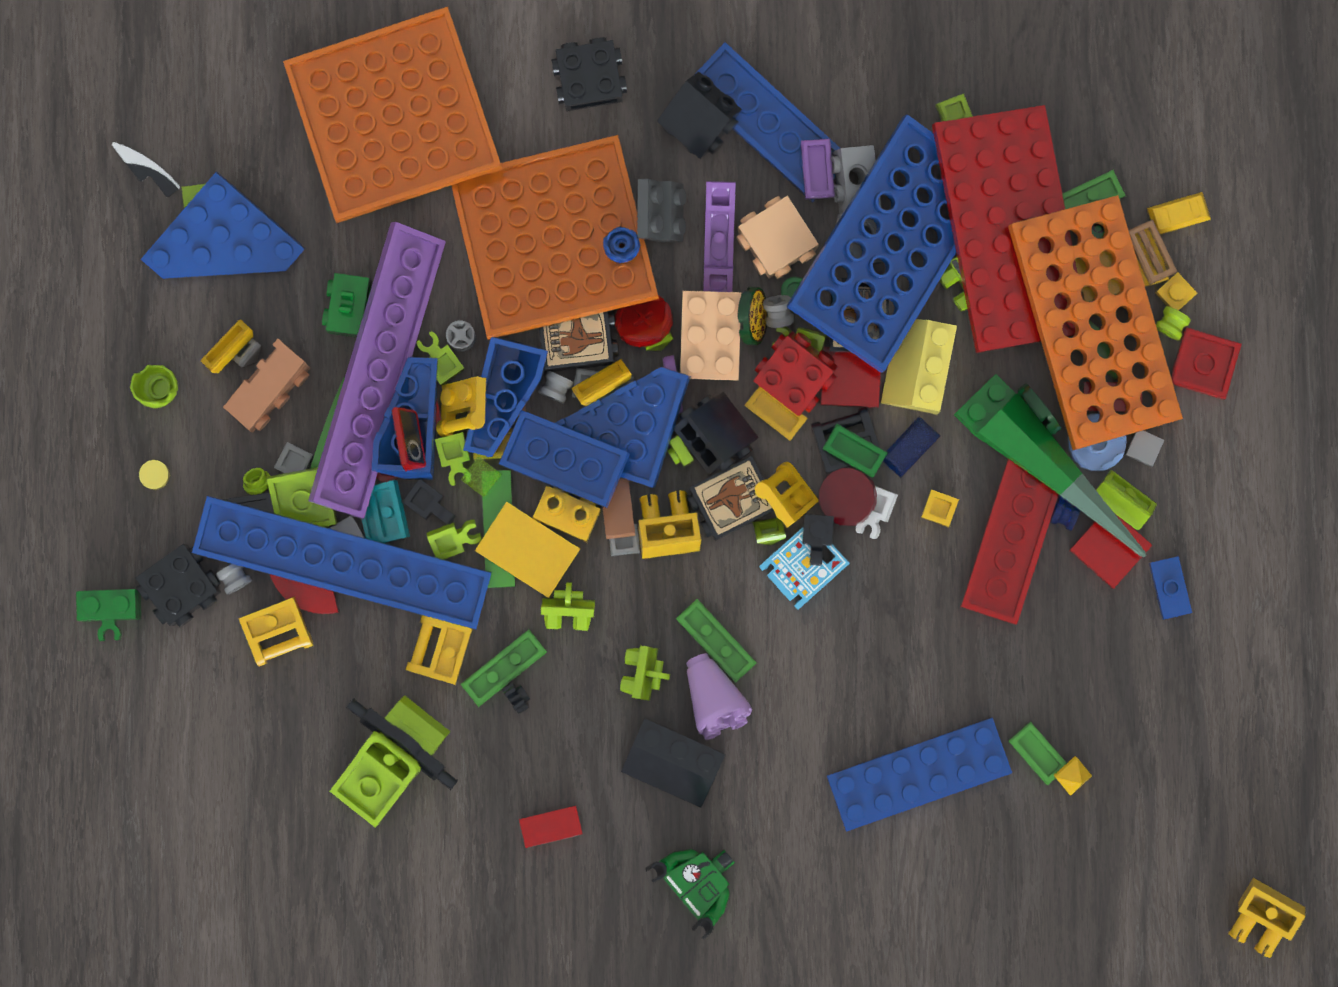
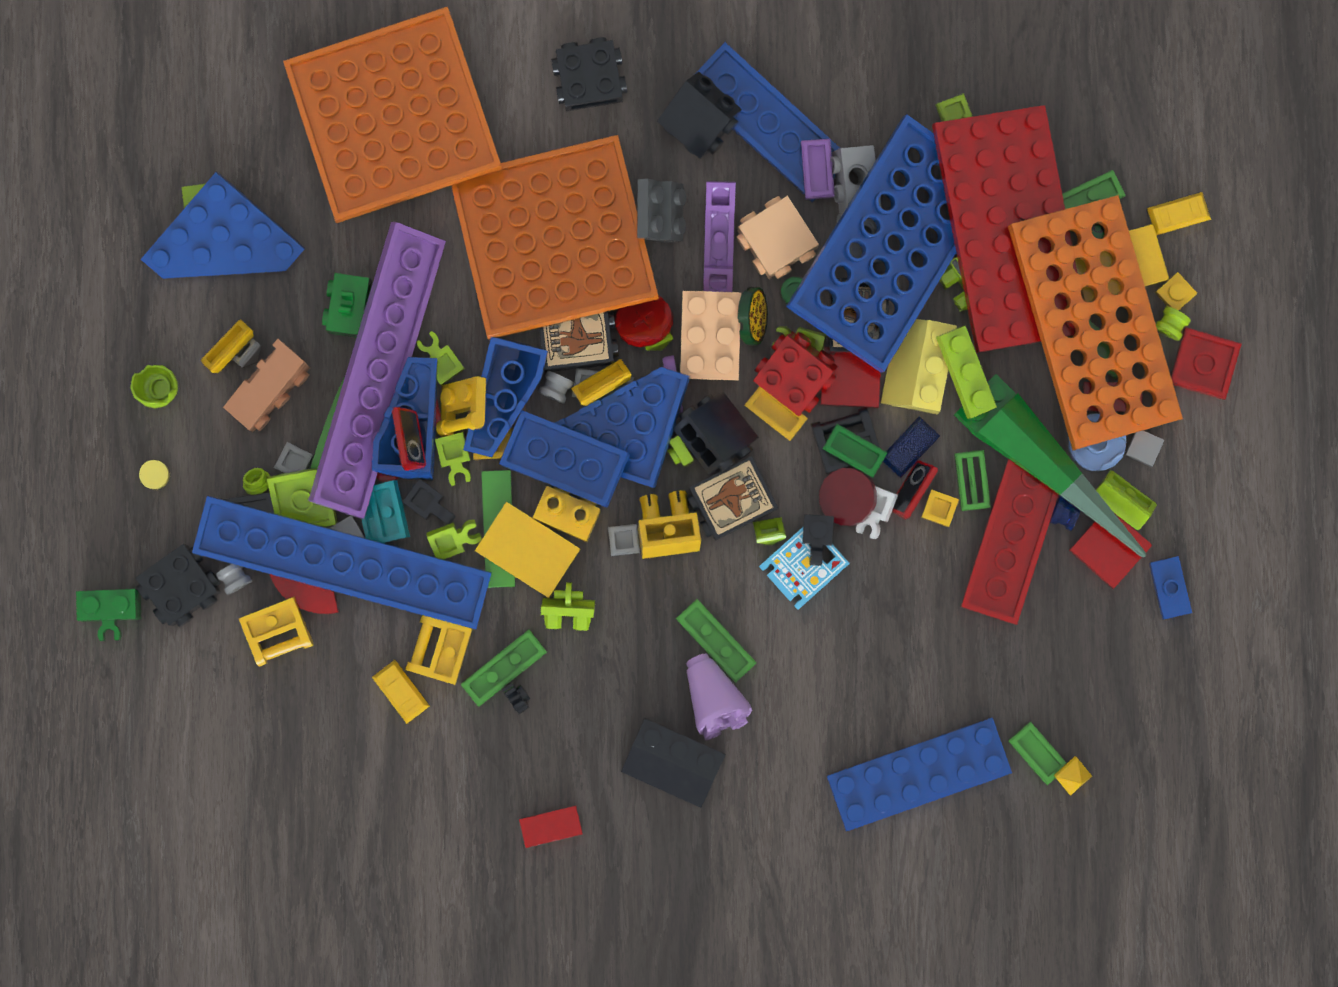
(144, 167): sticker -> none
(391, 758): lime piece -> none
(400, 691): none -> yellow tile
(457, 332): light grey wheel -> none
(480, 476): clear neon green tile -> none
(619, 514): nougat tile -> none
(621, 236): blue plate -> none
(647, 675): lime hips -> none
(697, 883): green torso -> none
(777, 313): light grey wheel -> none
(792, 502): yellow plate -> none
(913, 488): none -> slope
(961, 484): none -> bright green tile
(966, 372): none -> lime plate
(1039, 409): dark green tile -> none
(1161, 247): medium nougat tile -> none
(1271, 909): yellow brick -> none

